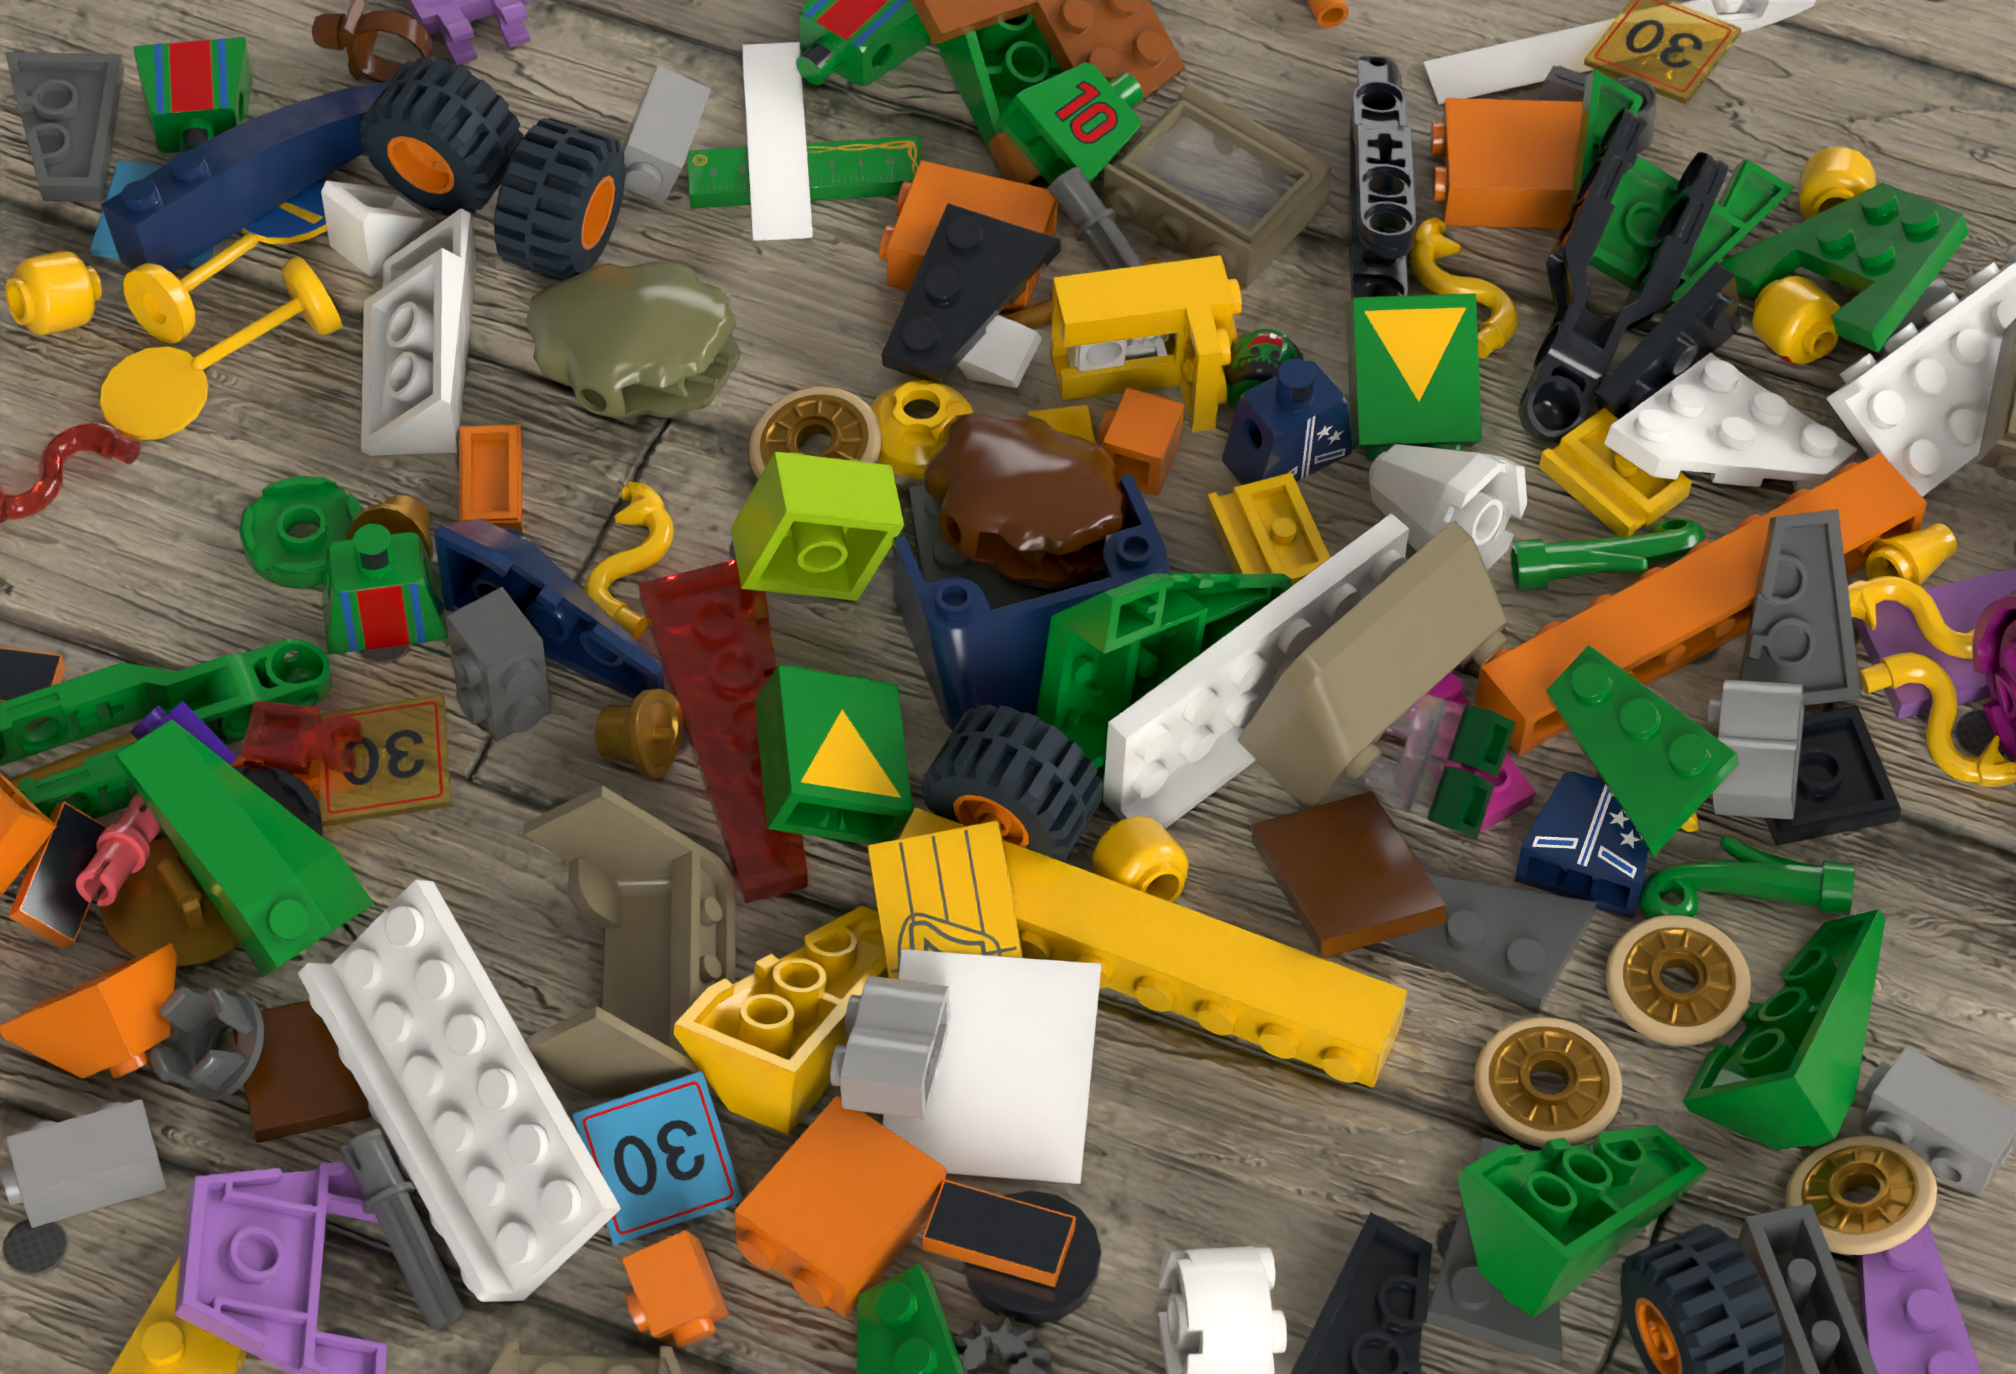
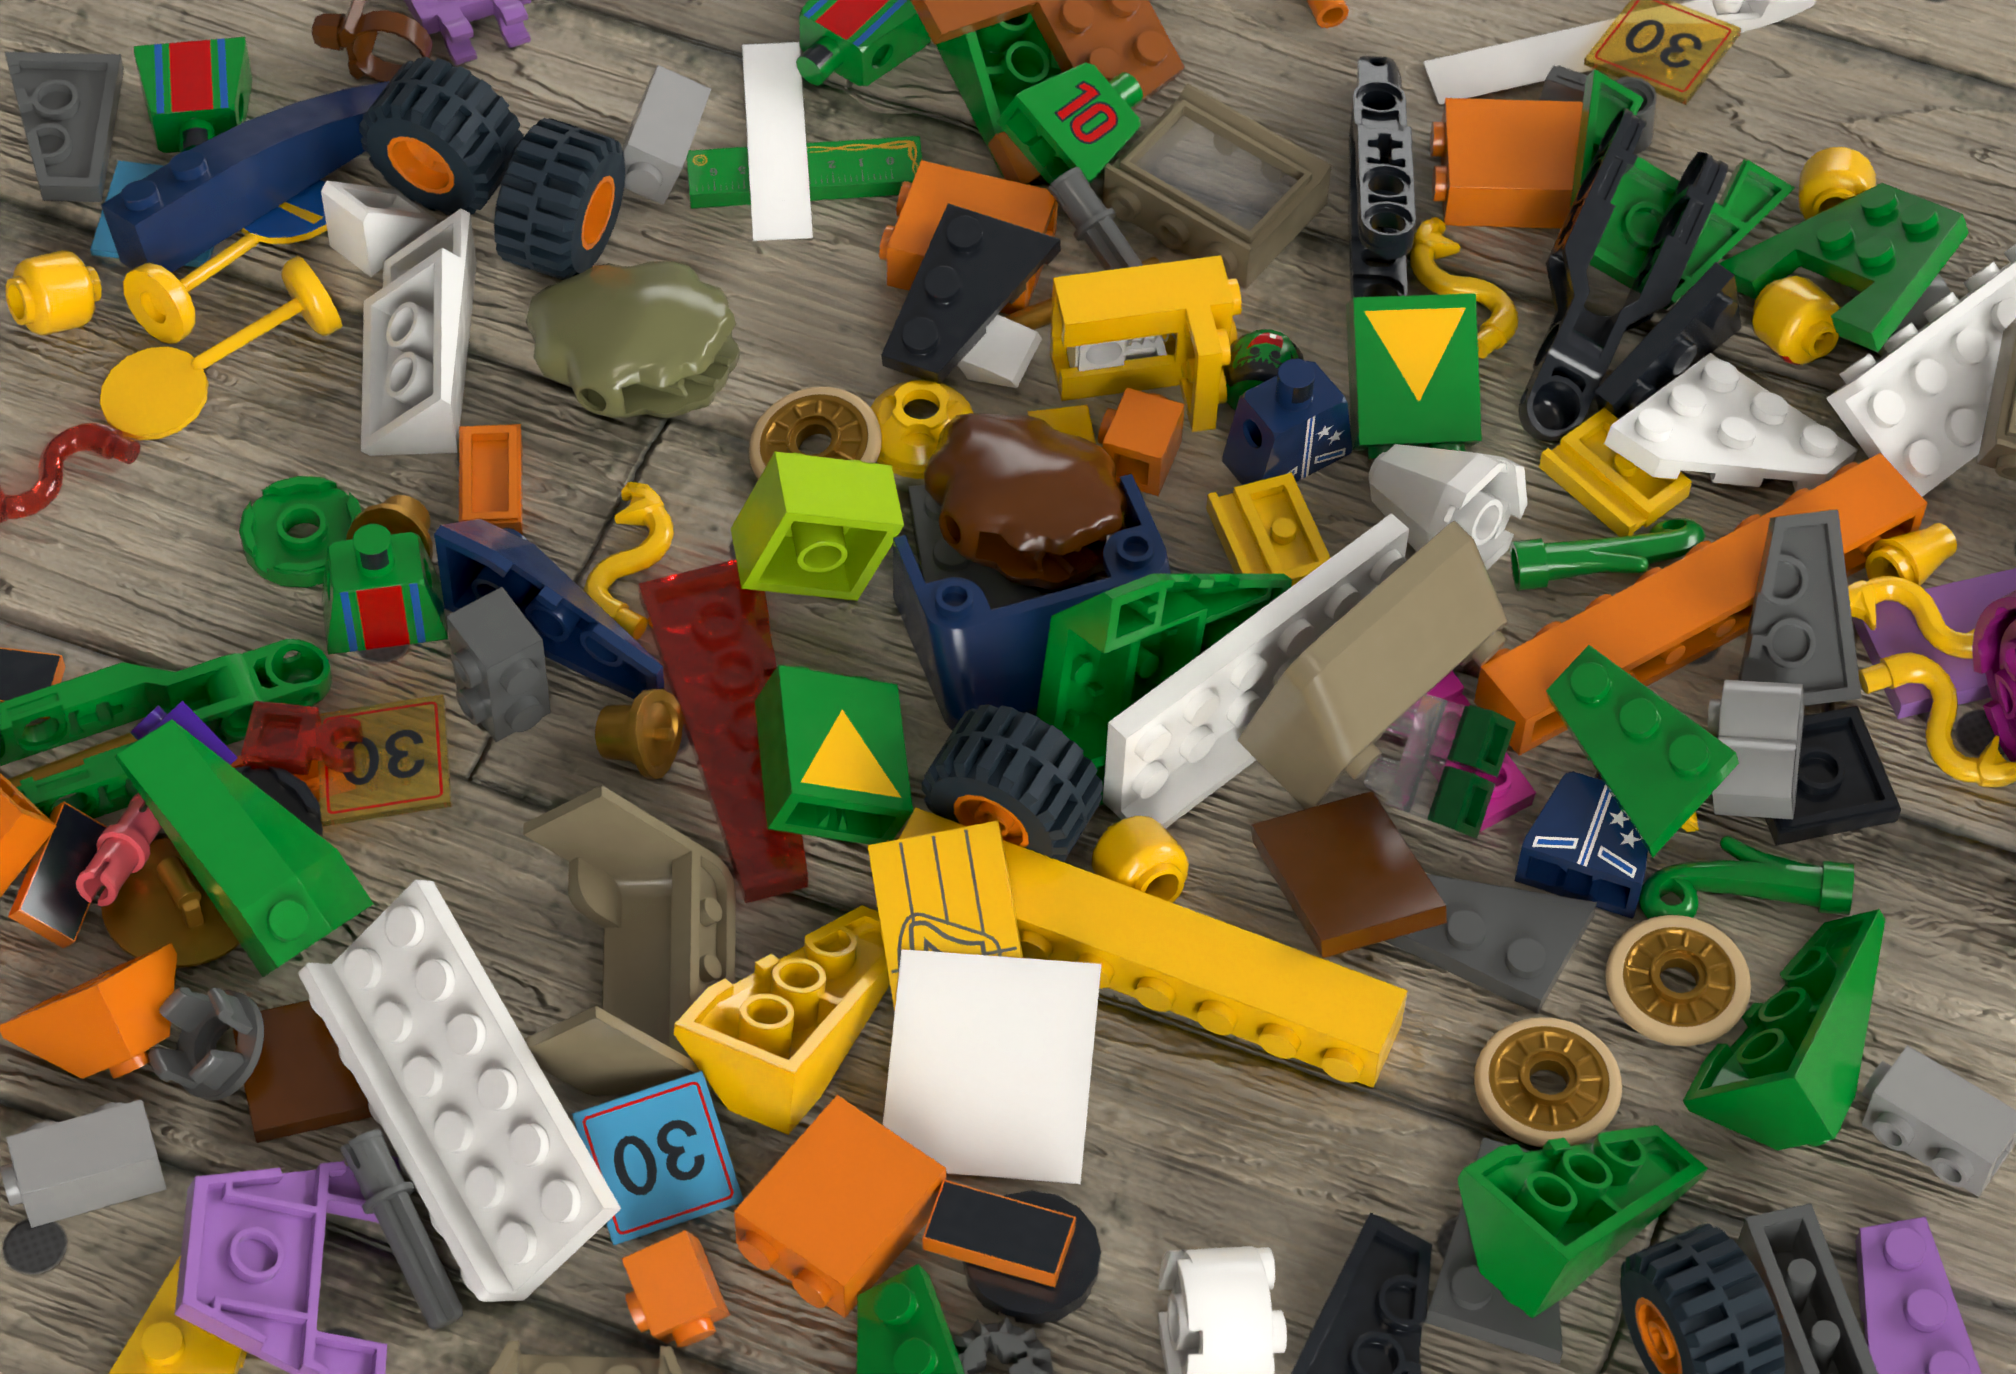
(892, 1047): light grey brick -> none
(1892, 1217): wheel -> none

